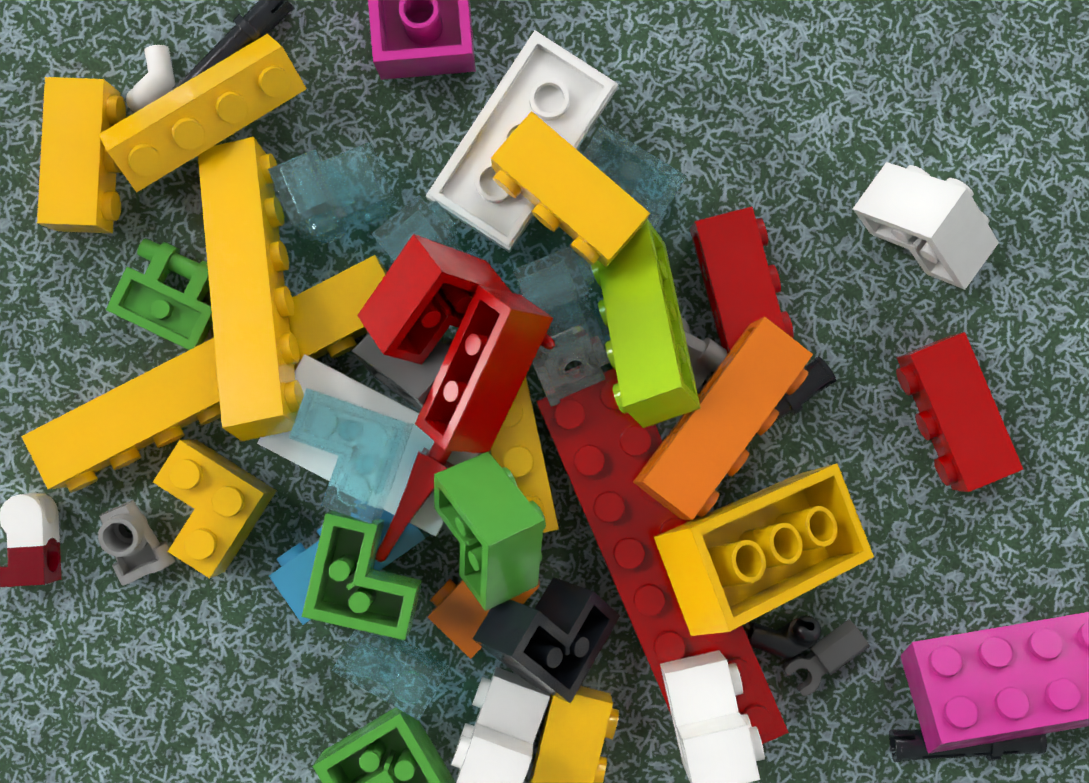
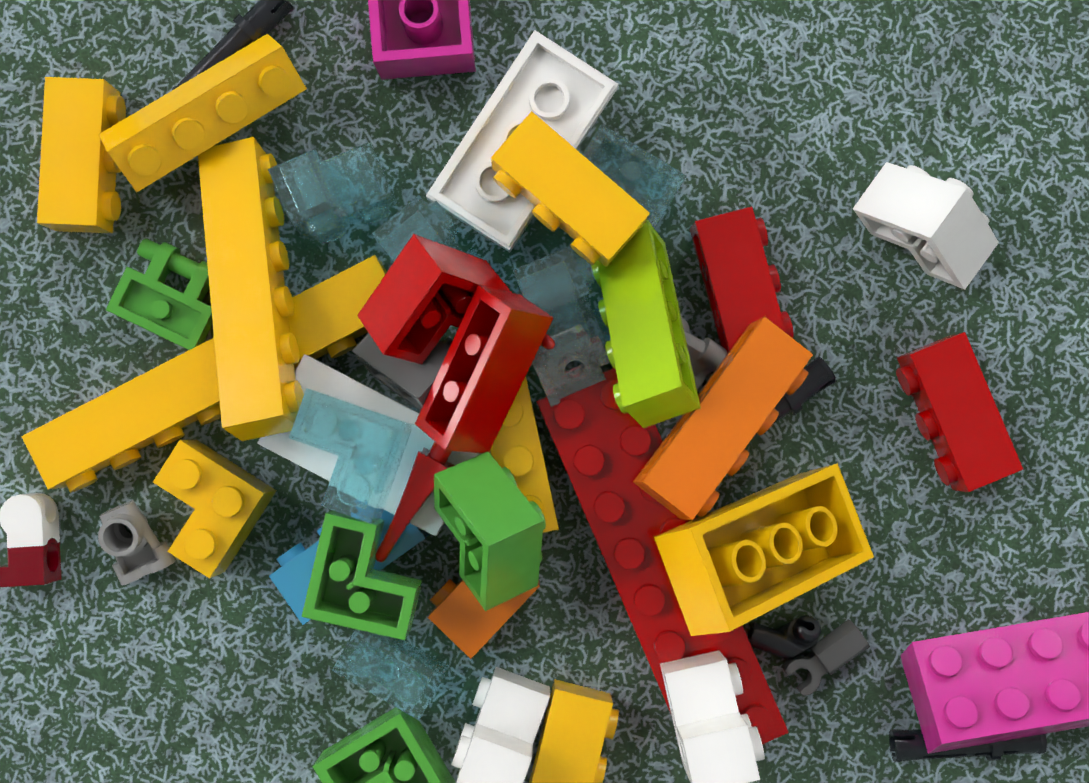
(156, 82): white arm -> none
(554, 641): black brick -> none

